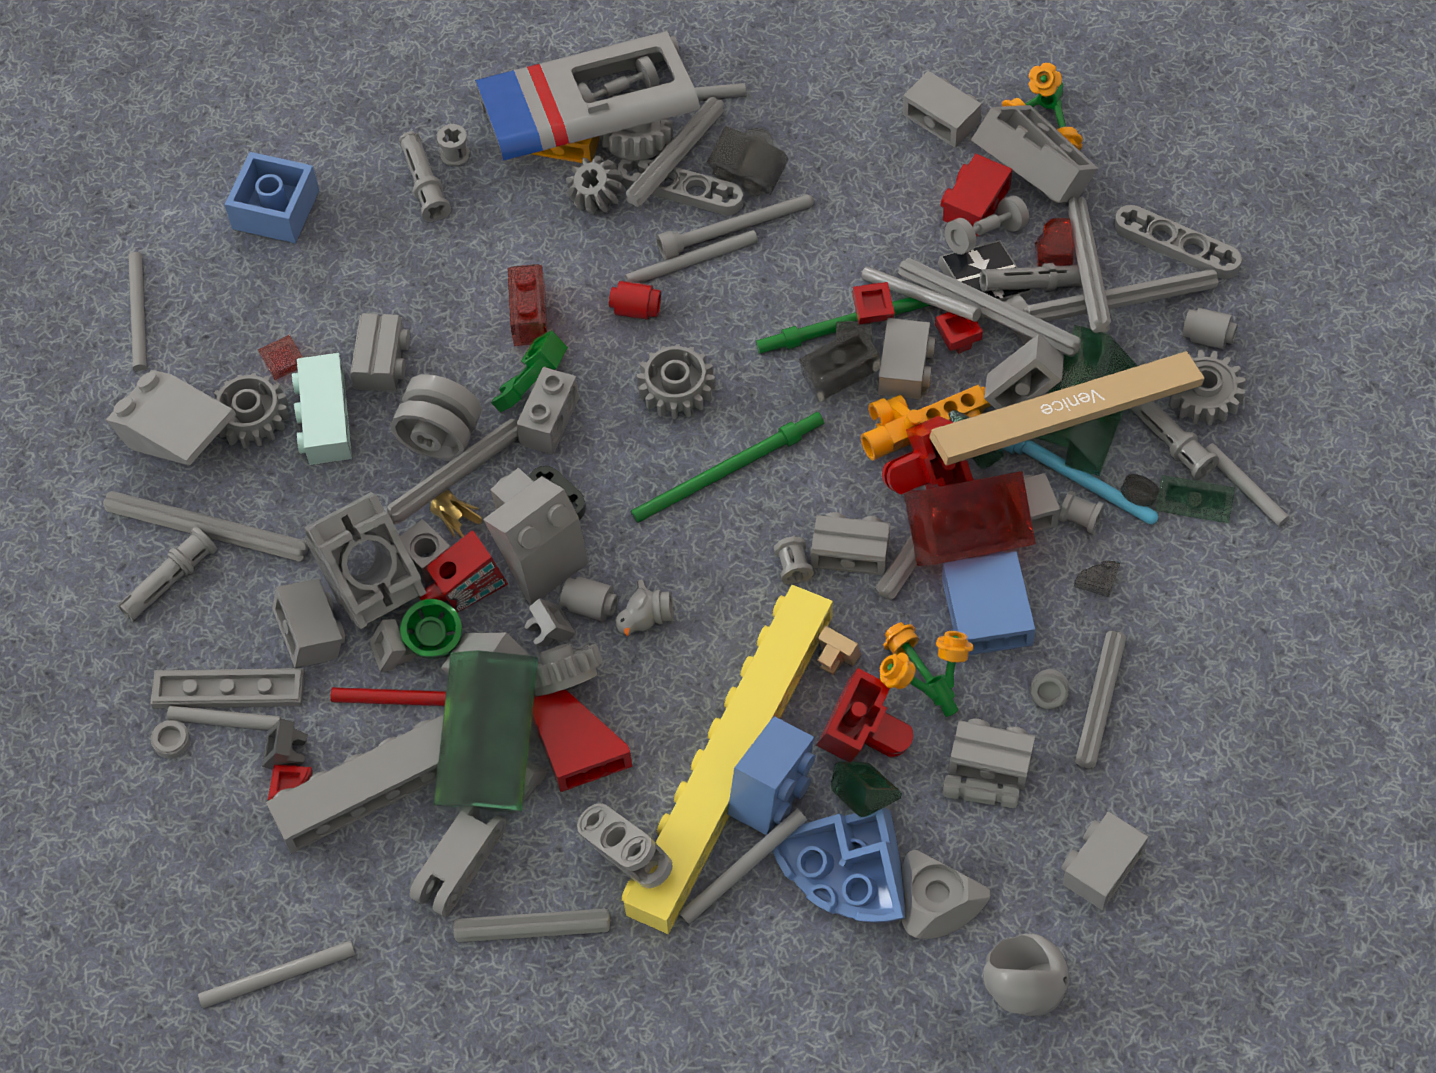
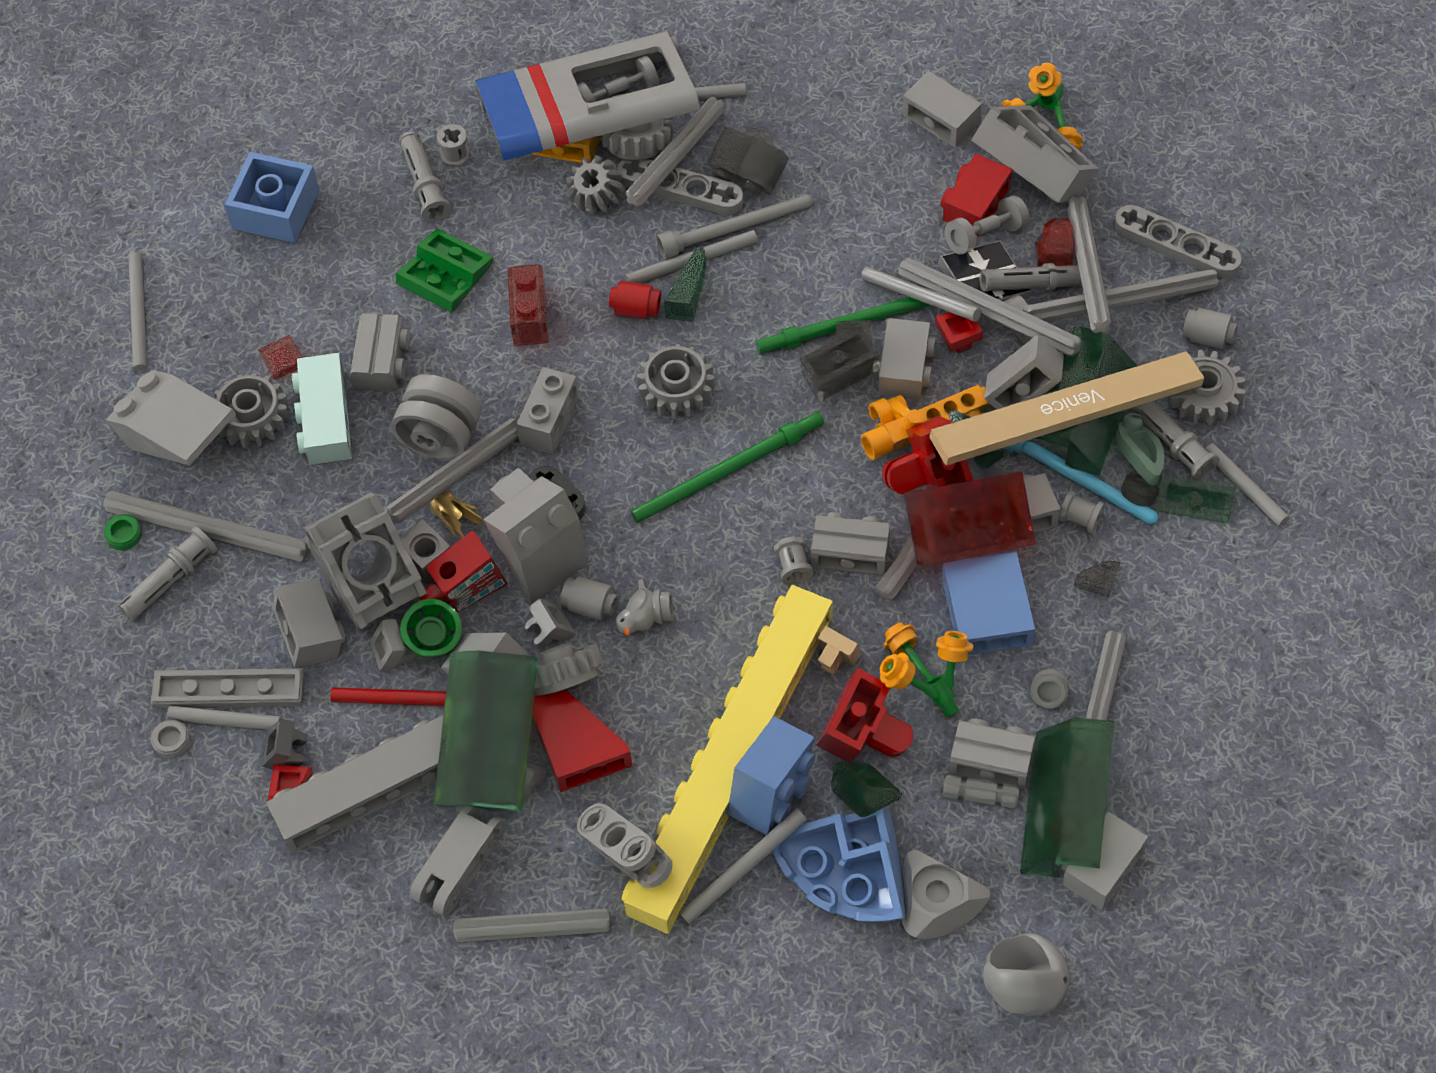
(122, 532): none -> green tile
(276, 974): light grey bar -> none
(444, 269): none -> green slope
(544, 352): green piece -> none
(685, 293): none -> clear green slope
(873, 302): red tile -> none
(1067, 796): none -> clear green slope
(1141, 448): none -> sand green arm

